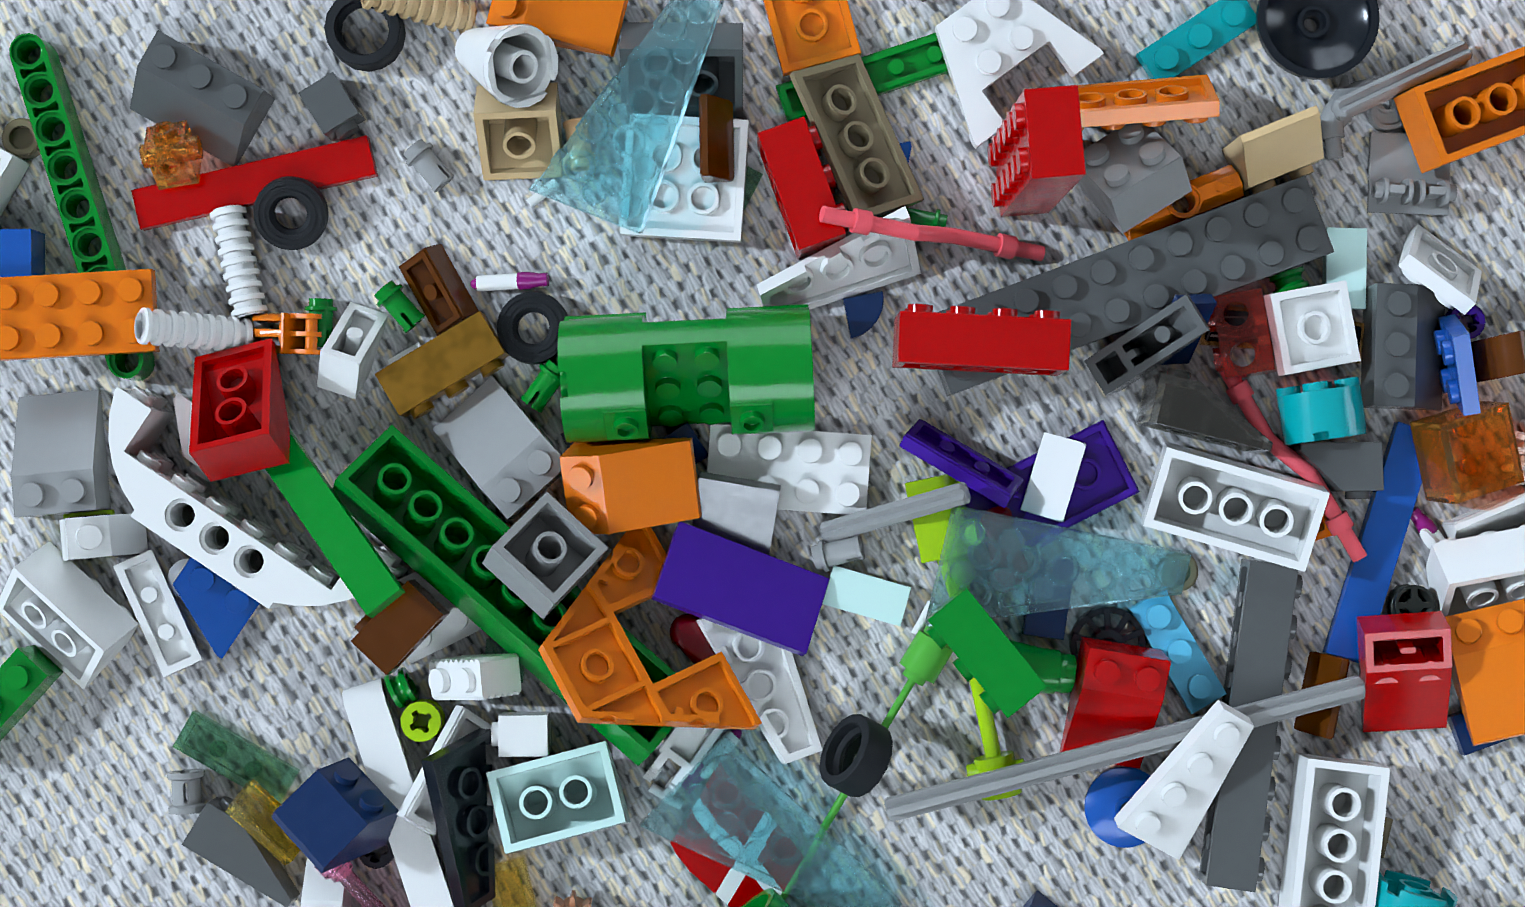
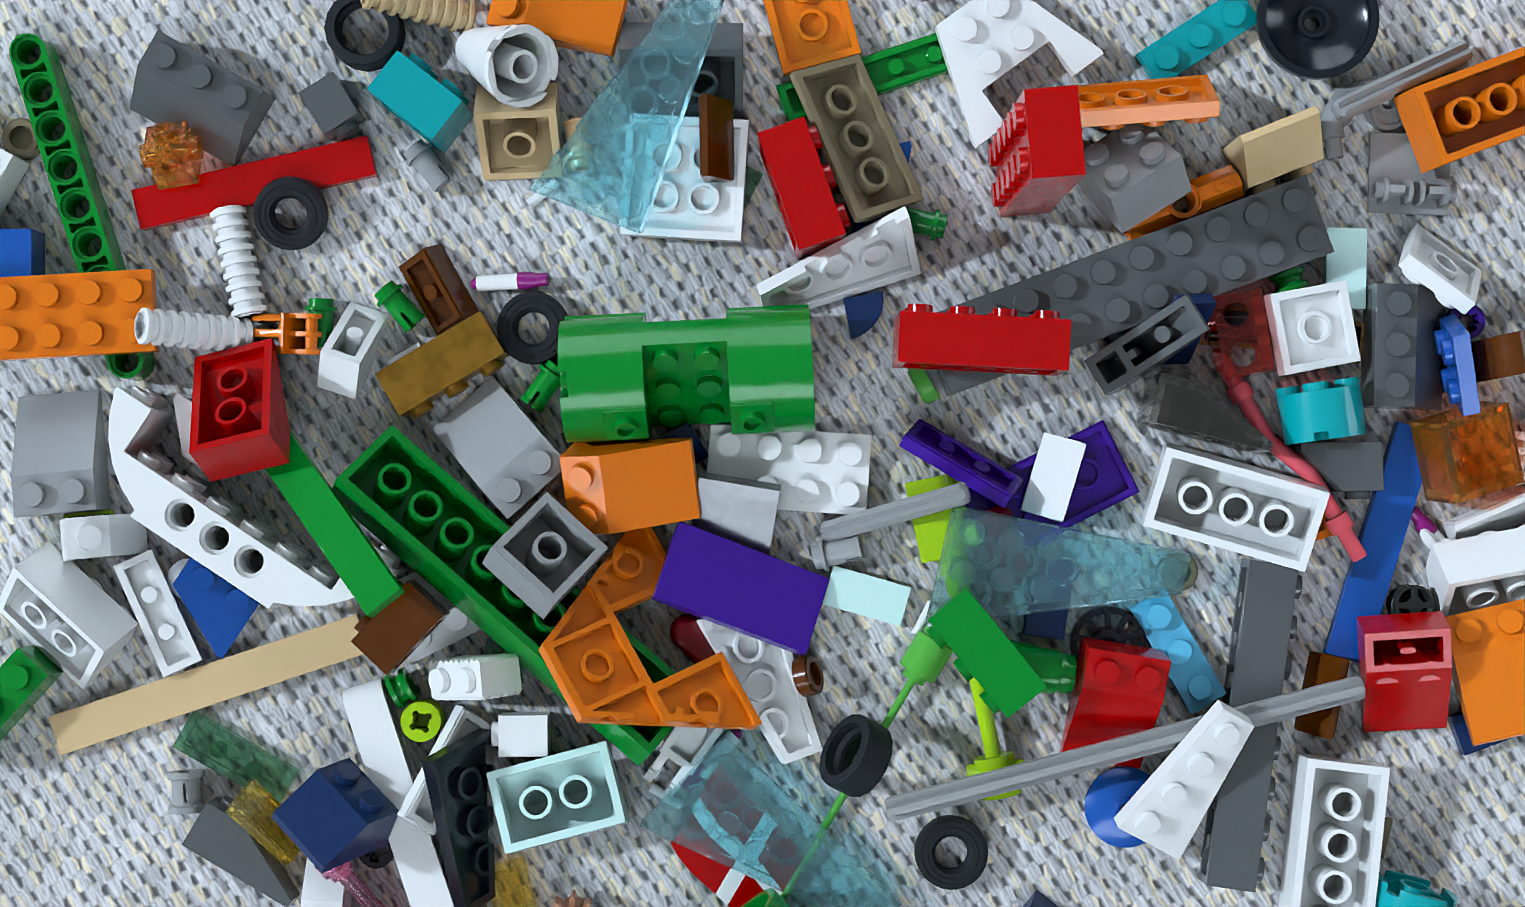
(205, 685): none -> tan tile
(420, 101): none -> teal brick
(807, 675): none -> reddish brown tile
(863, 222): coral bar -> none
(923, 385): none -> bright green tile
(959, 876): none -> black tyre

